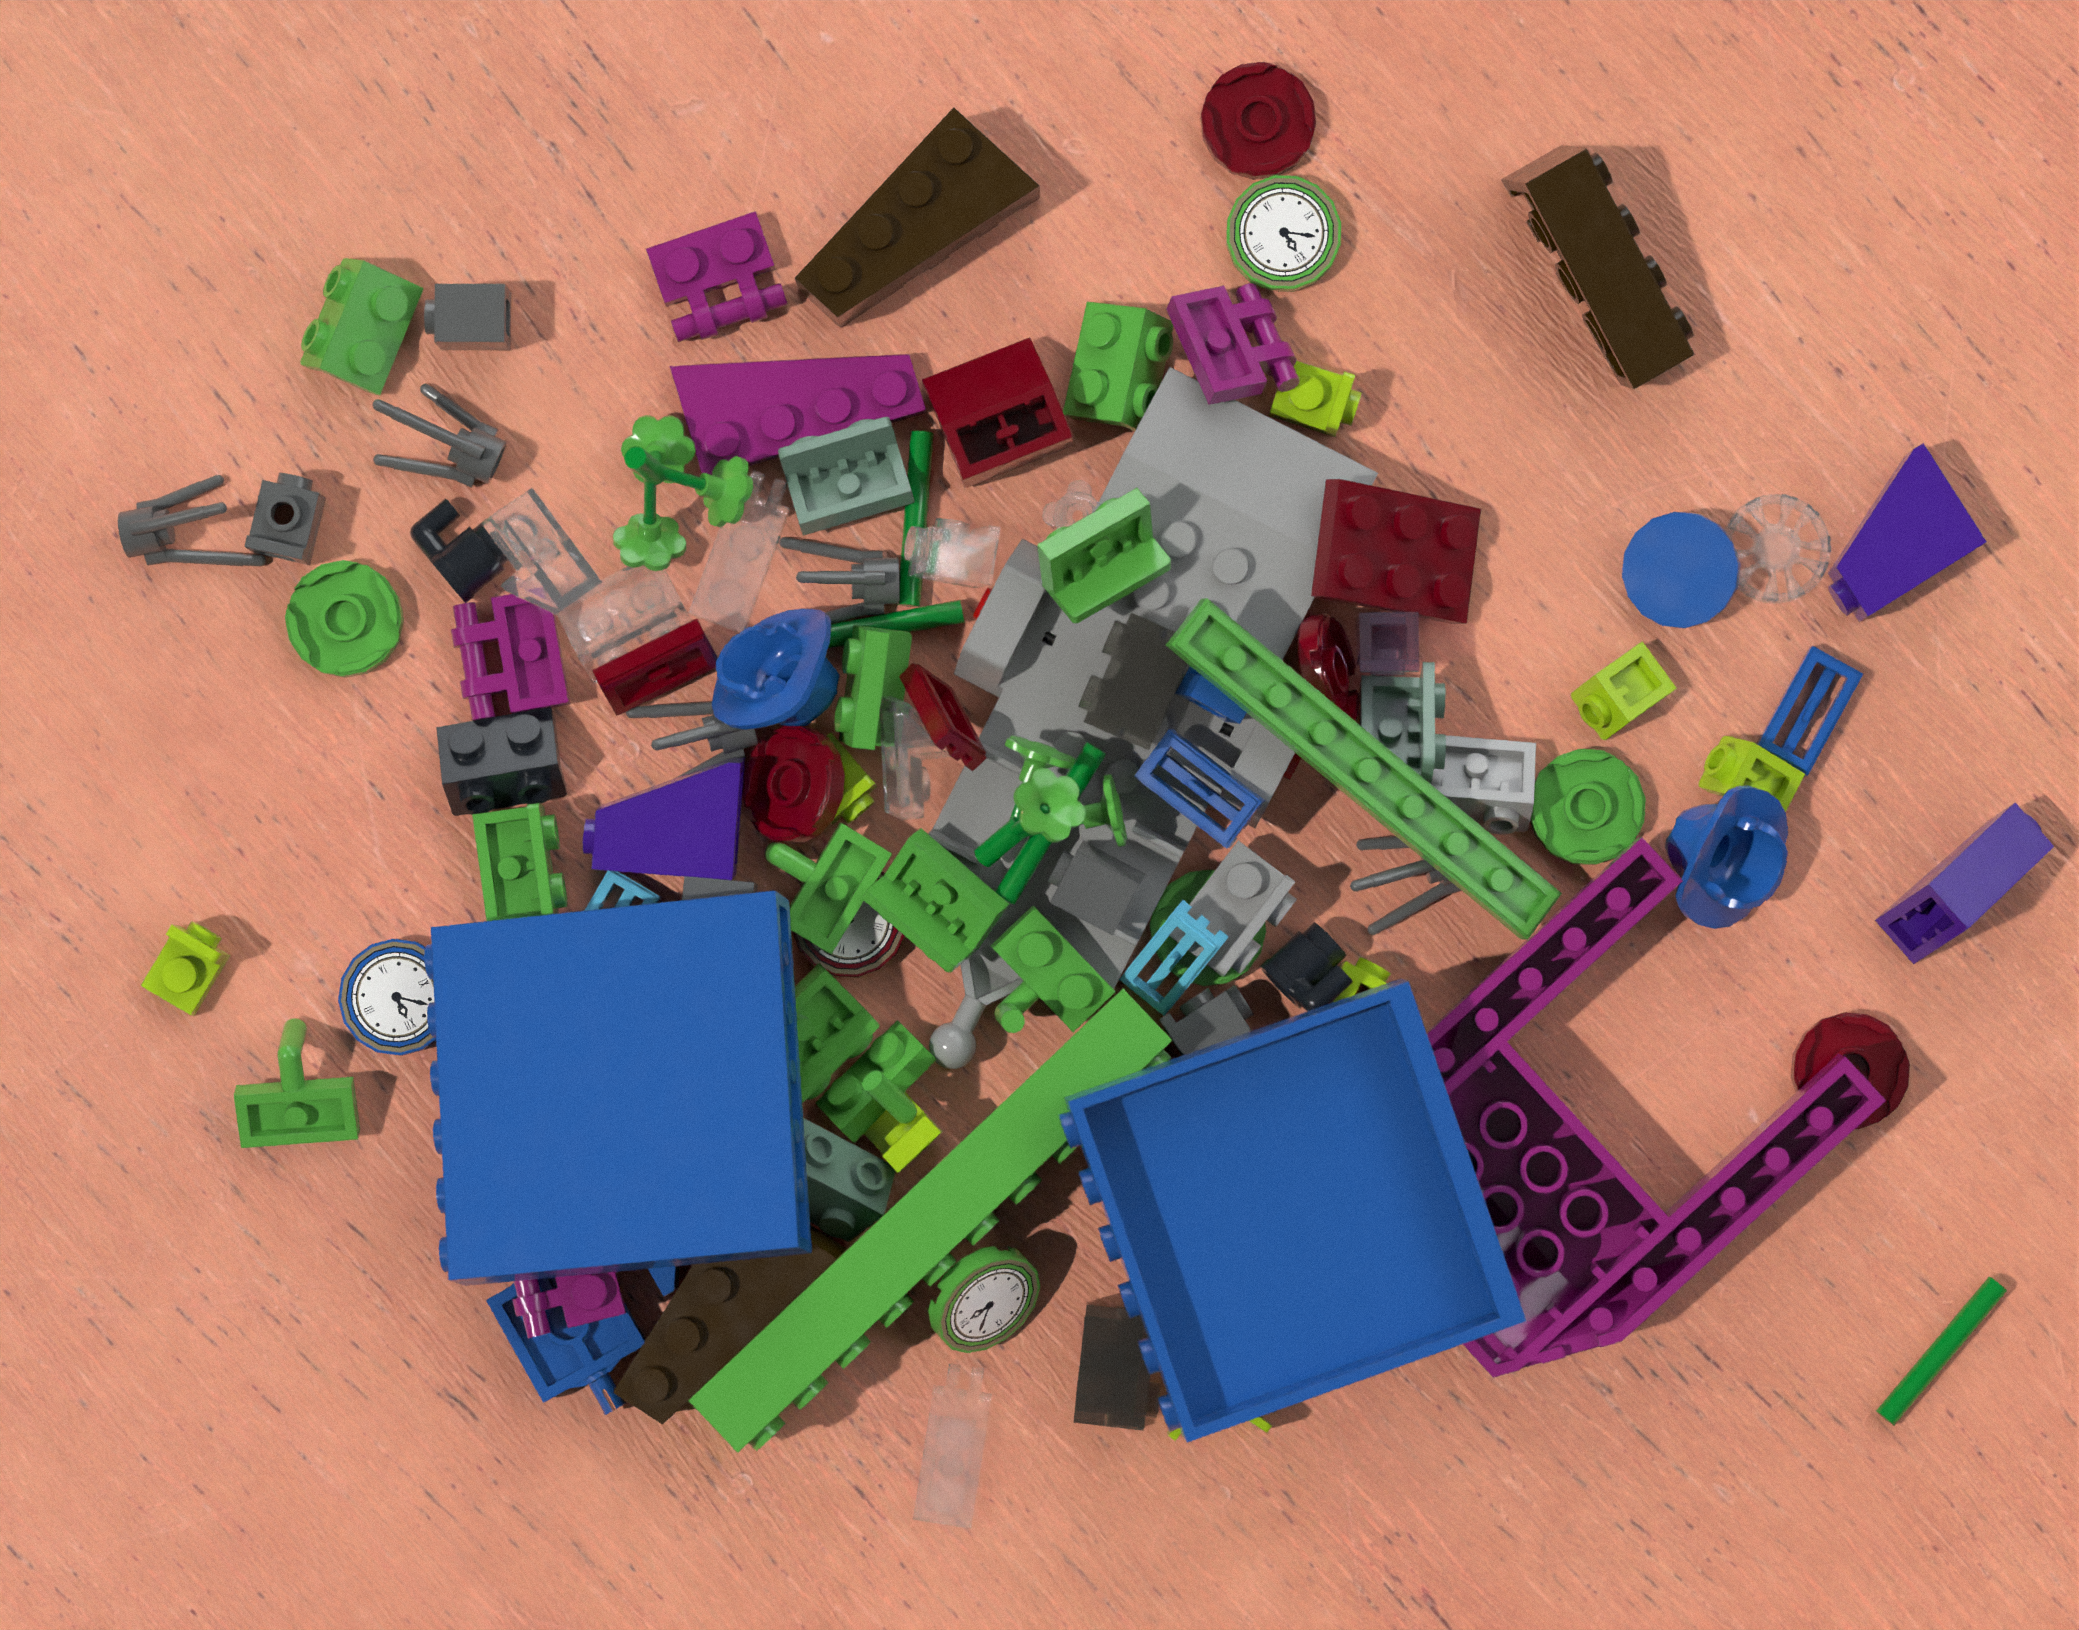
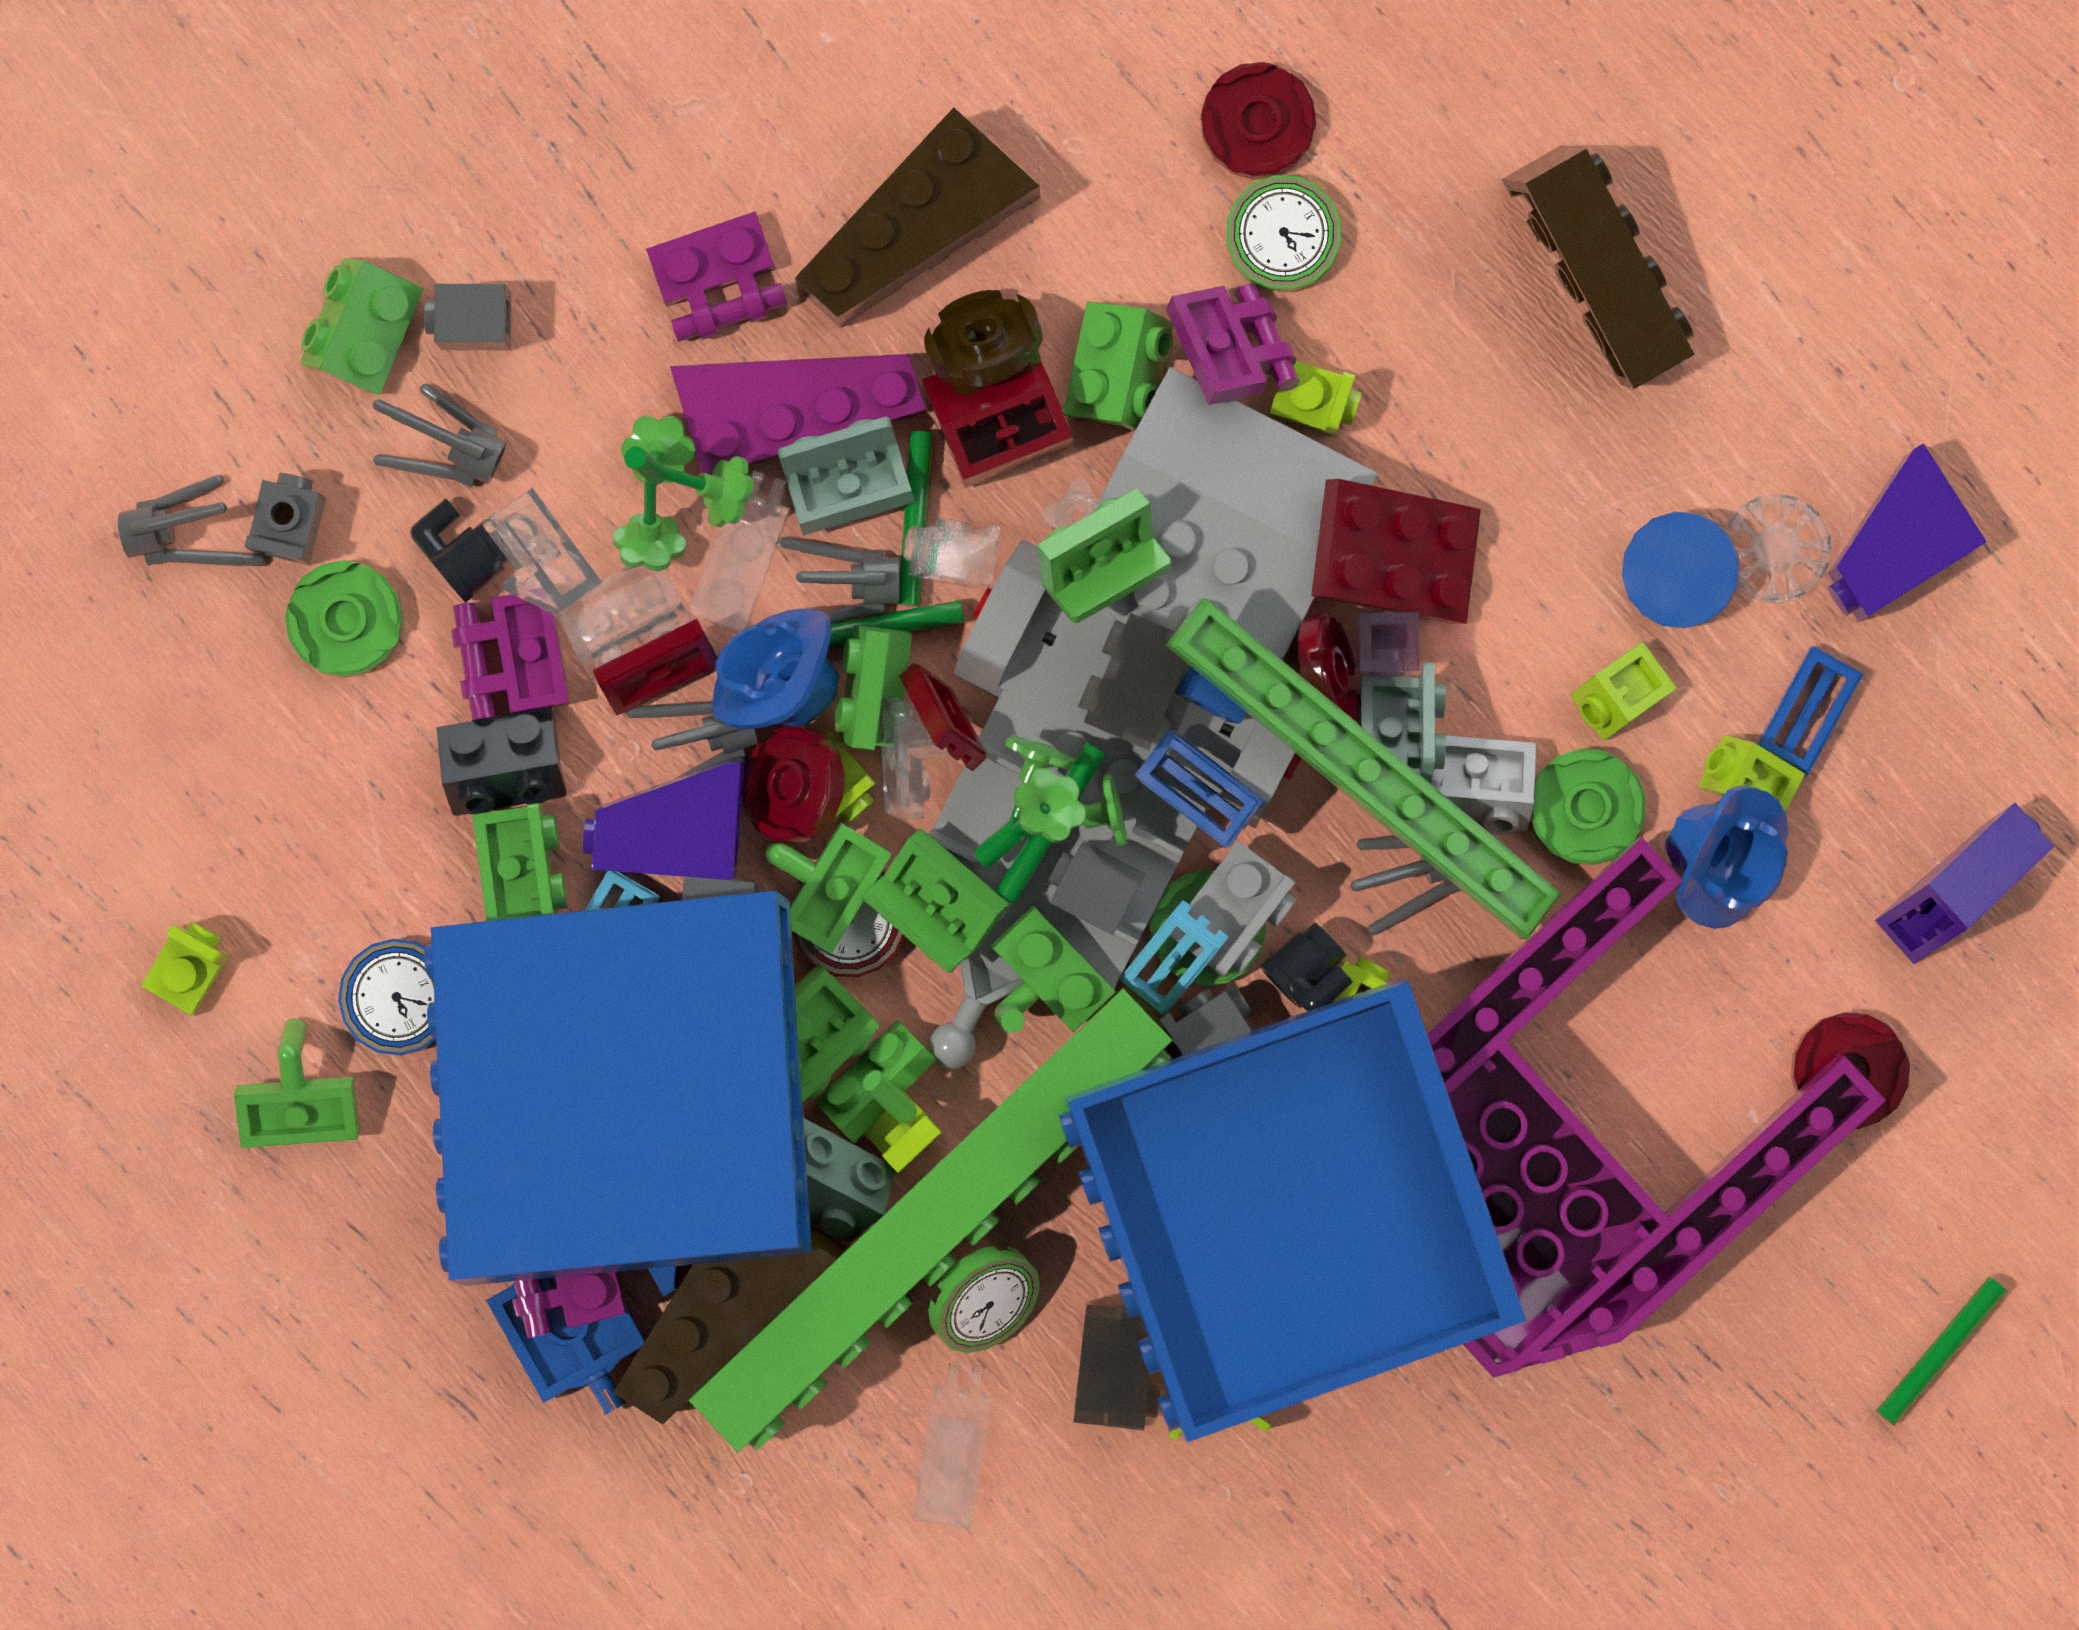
(1009, 350): none -> dark brown plate

